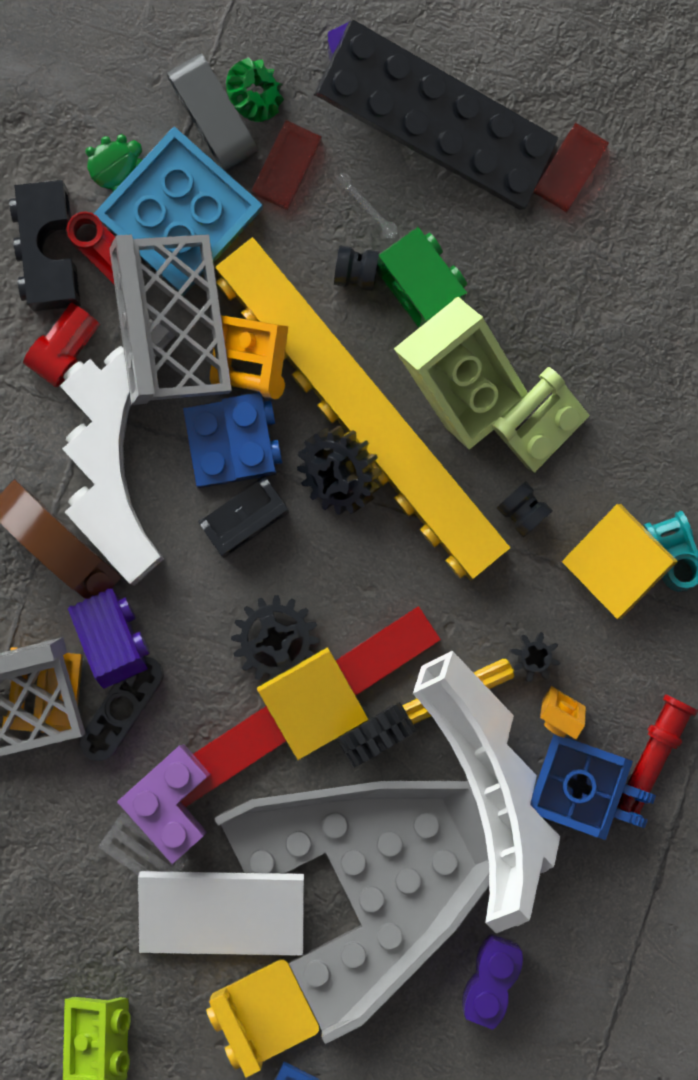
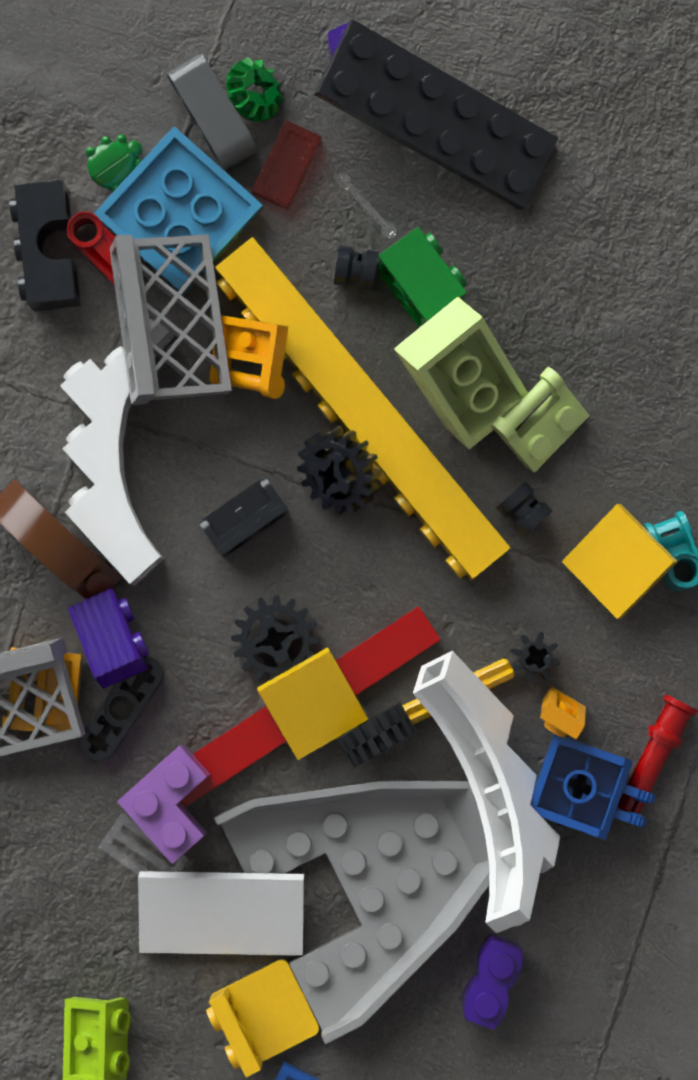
(57, 351): red piece -> none
(232, 440): blue plate -> none
(571, 167): clear red tile -> none

